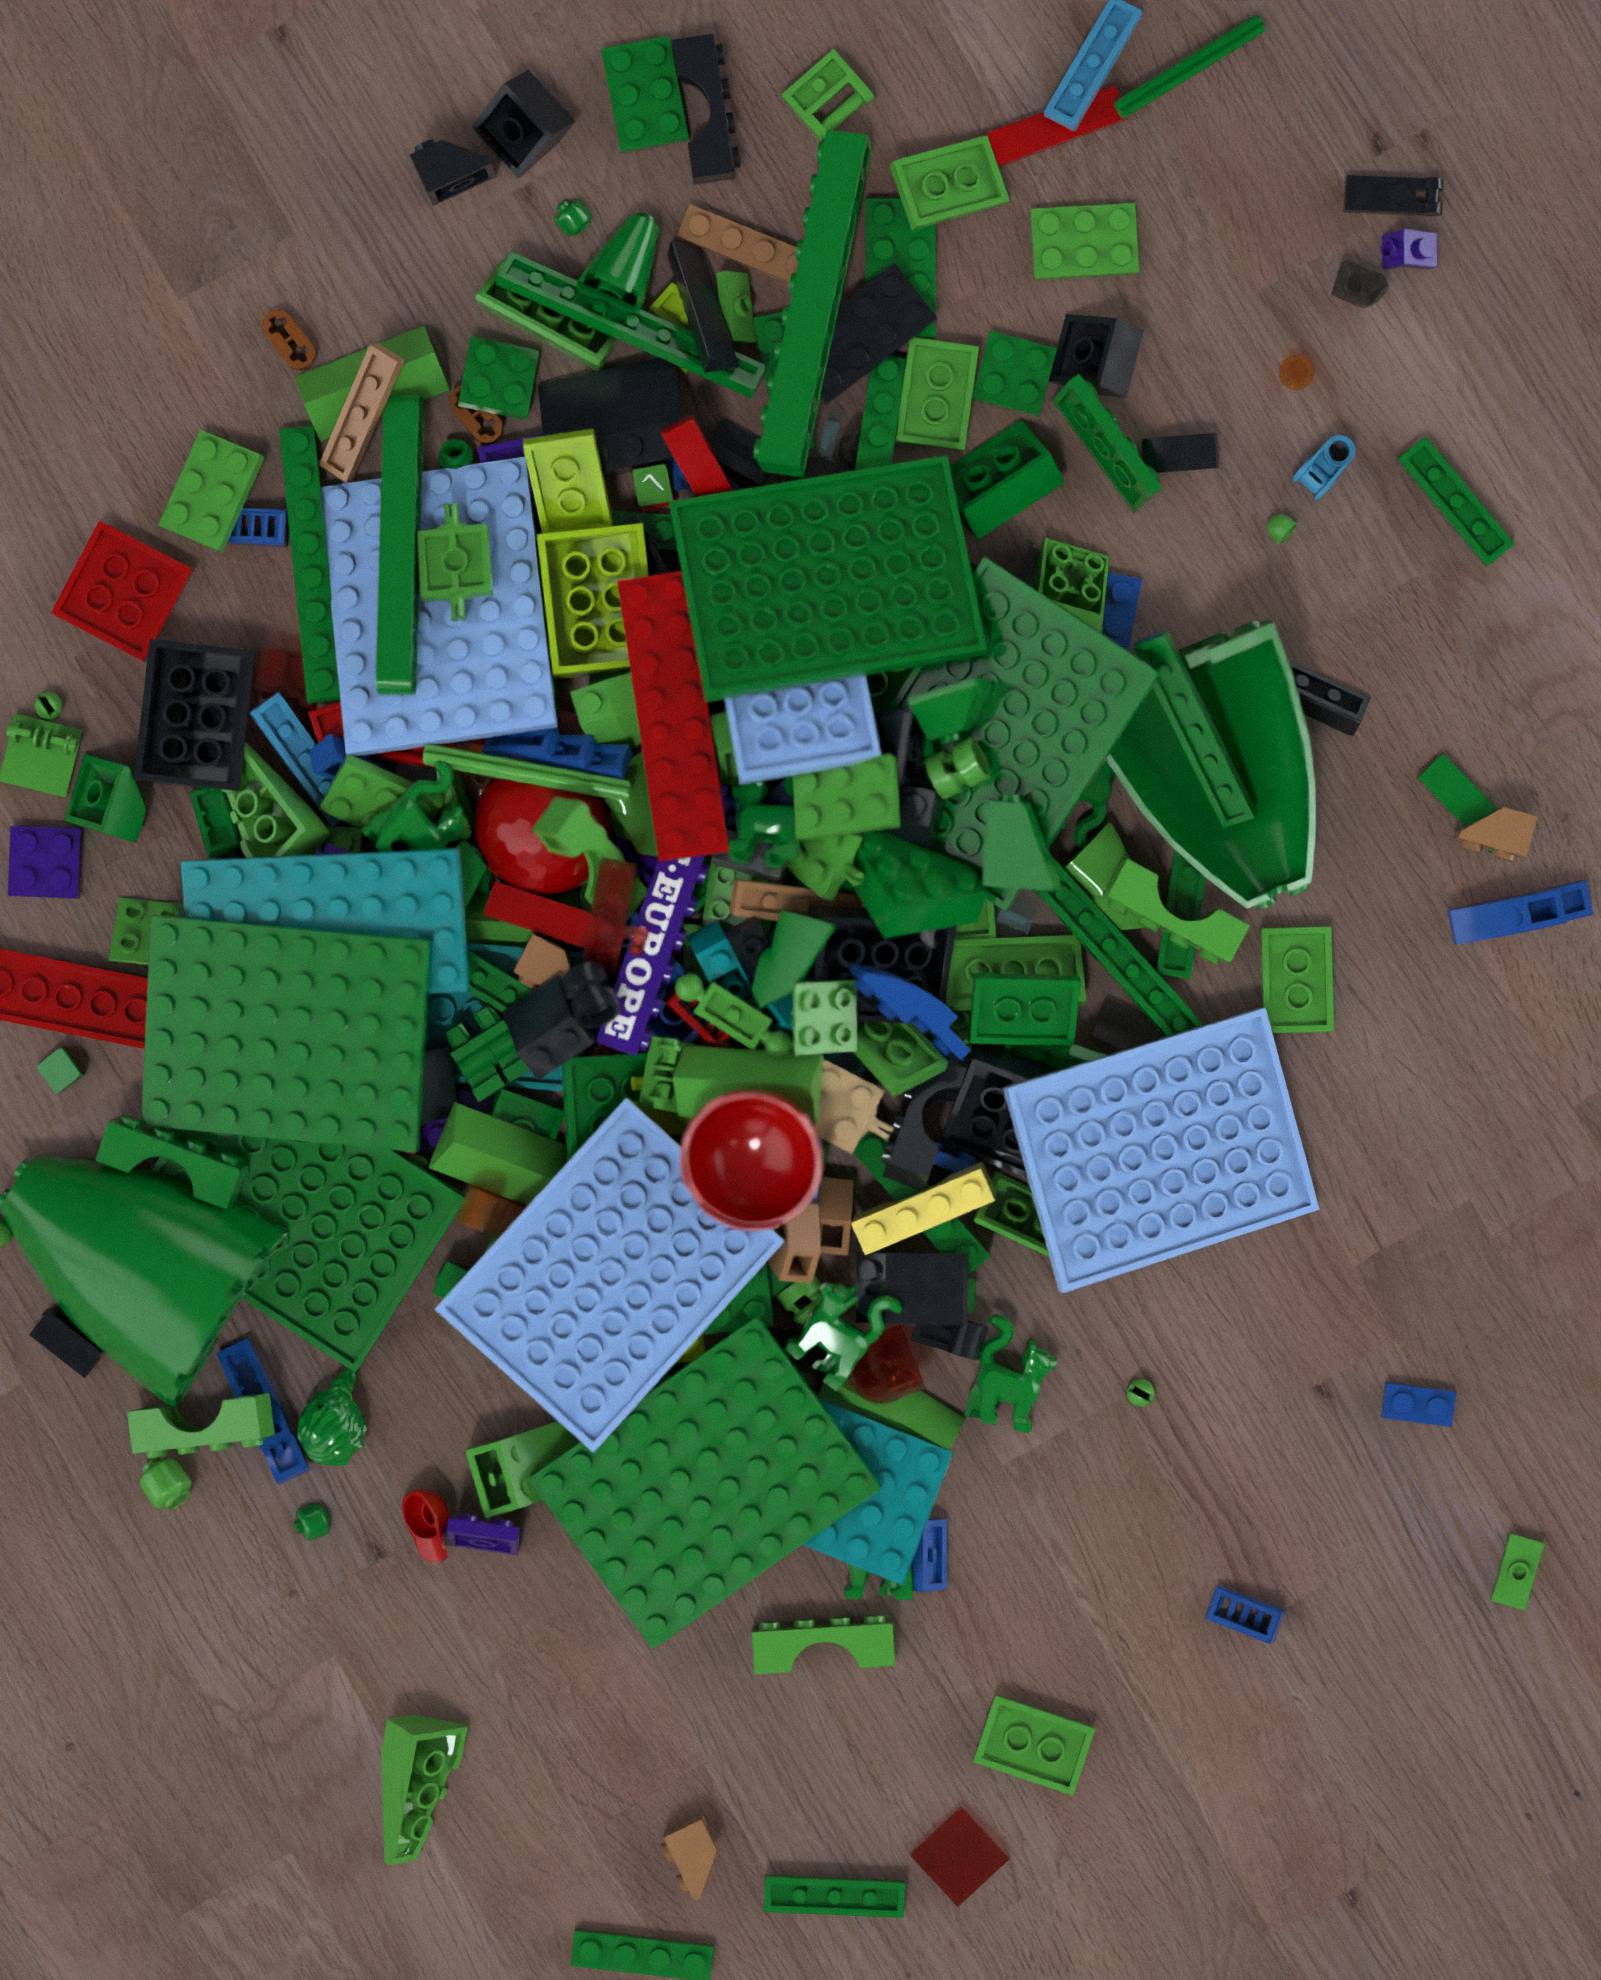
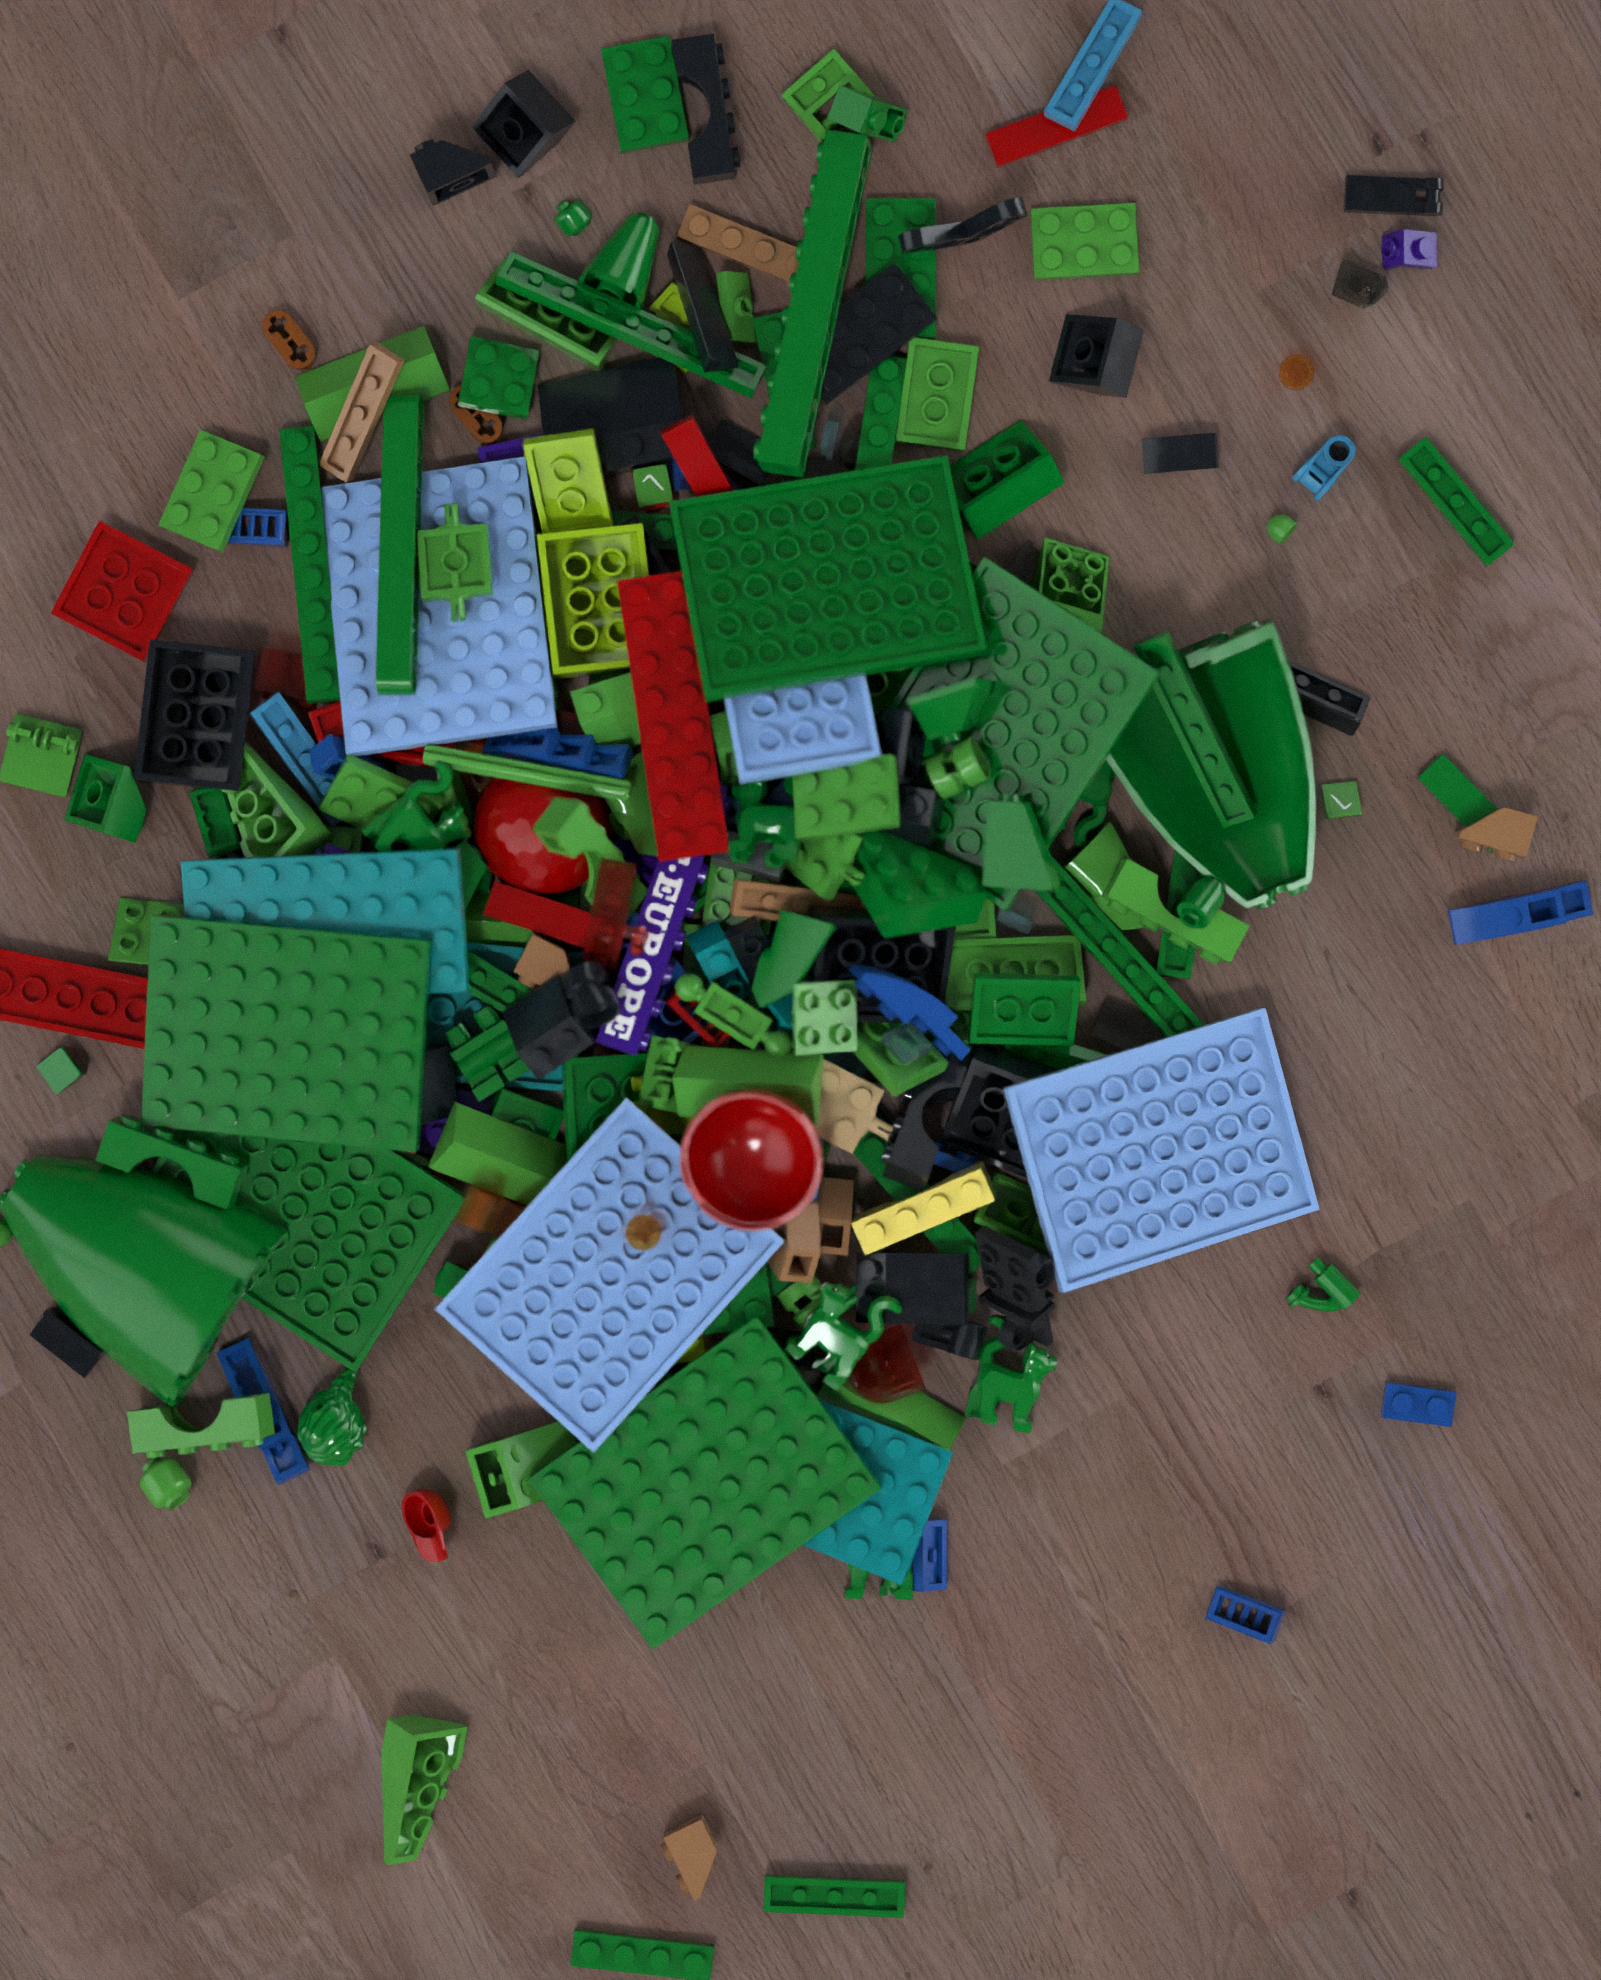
(45, 862): dark purple plate -> none
(54, 700): bright green hinge -> none
(312, 1521): green piece -> none
(455, 454): green plate -> none
(494, 1537): dark purple plate -> none
(643, 1232): none -> clear orange plate
(867, 114): none -> green slope
(867, 1640): bright green arch -> none
(906, 1043): none -> clear light blue tile
(949, 182): bright green plate -> none
(959, 1856): clear red tile -> none
(964, 232): none -> black beam
(1014, 374): green plate -> none
(1017, 1288): none -> black plate
(1034, 1744): bright green plate -> none
(1106, 443): green plate -> none
(1120, 608): blue plate -> none
(1143, 1385): bright green hinge -> none
(1189, 66): green axle -> none
(1201, 902): none -> green brick
(1297, 979): bright green plate -> none
(1333, 1282): none -> green plant
(1340, 800): none -> bright green slope
(1517, 1571): bright green plate -> none

